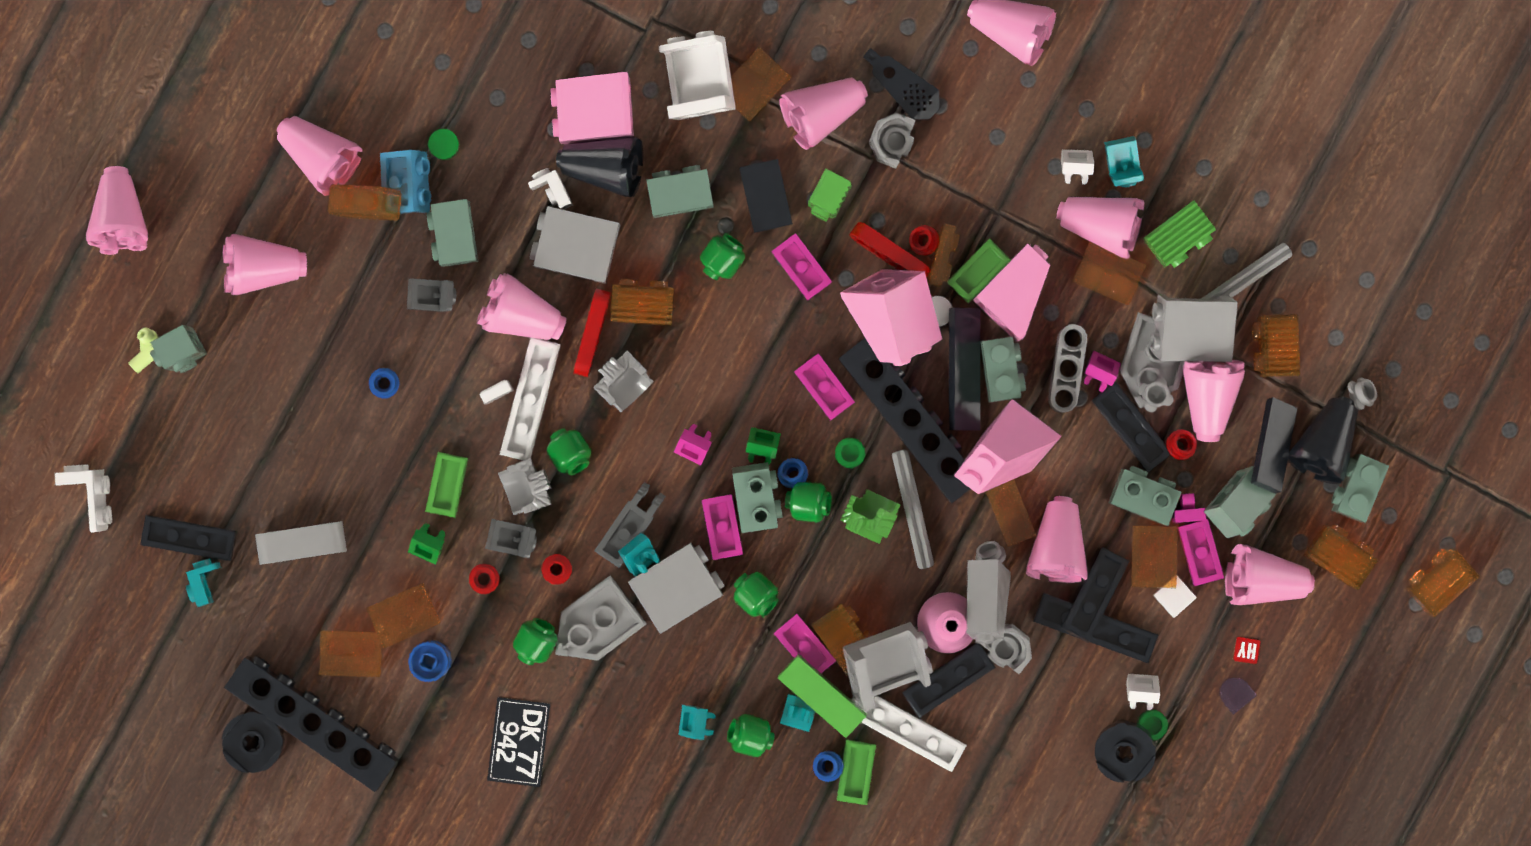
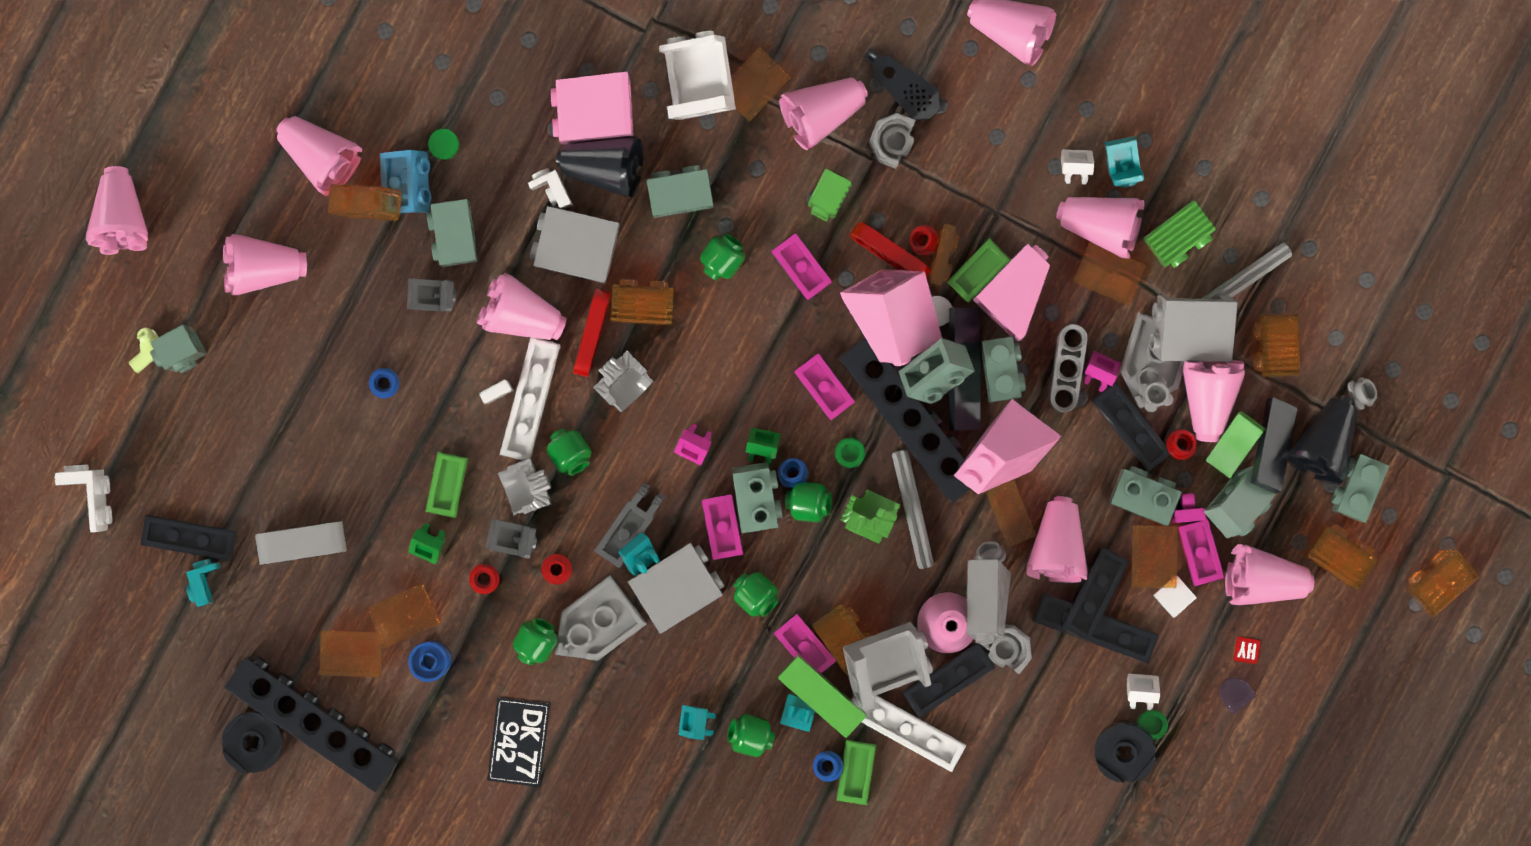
(766, 195): black piece -> none
(936, 371): none -> sand green brick
(1235, 444): none -> bright green tile

